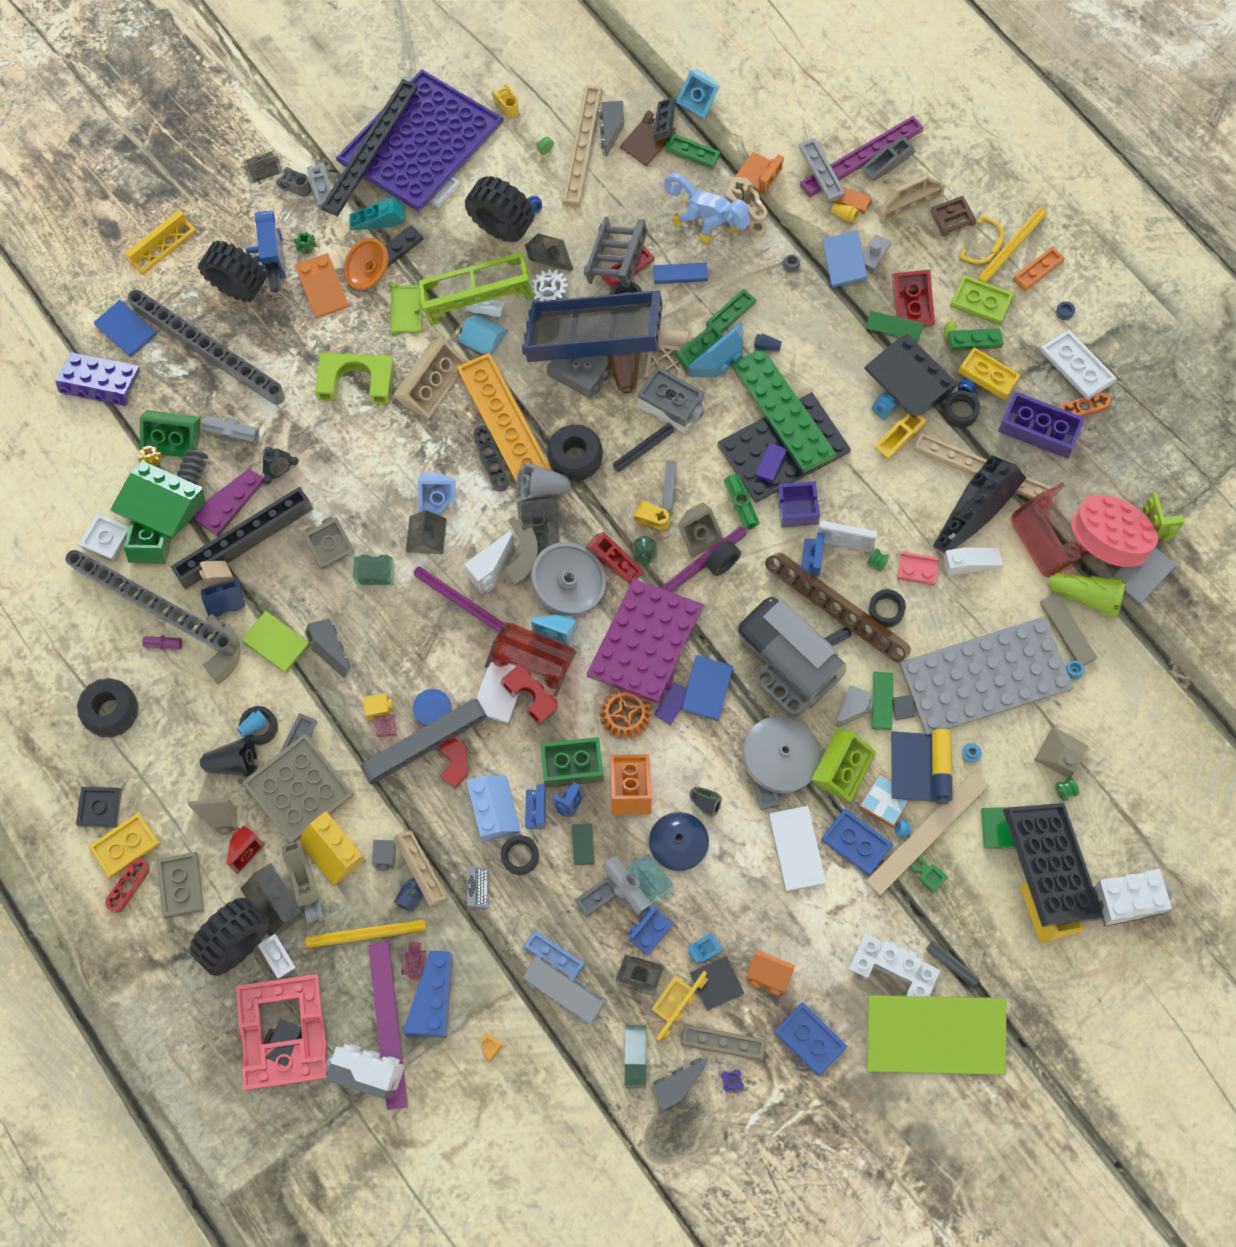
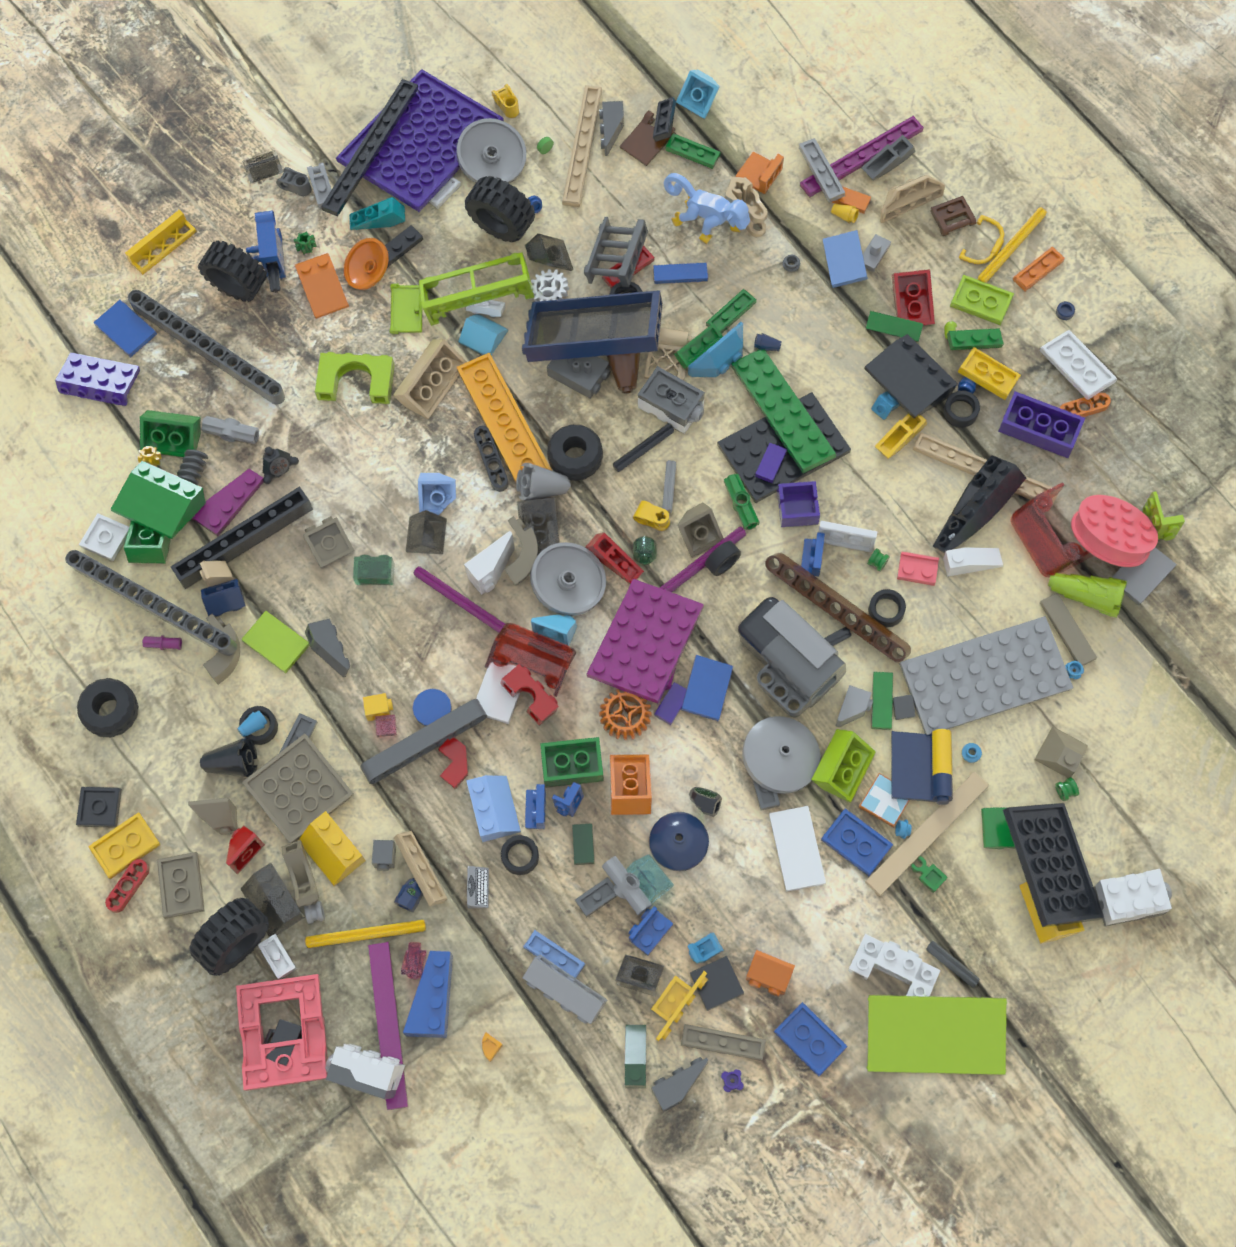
(495, 139): none -> light grey dish

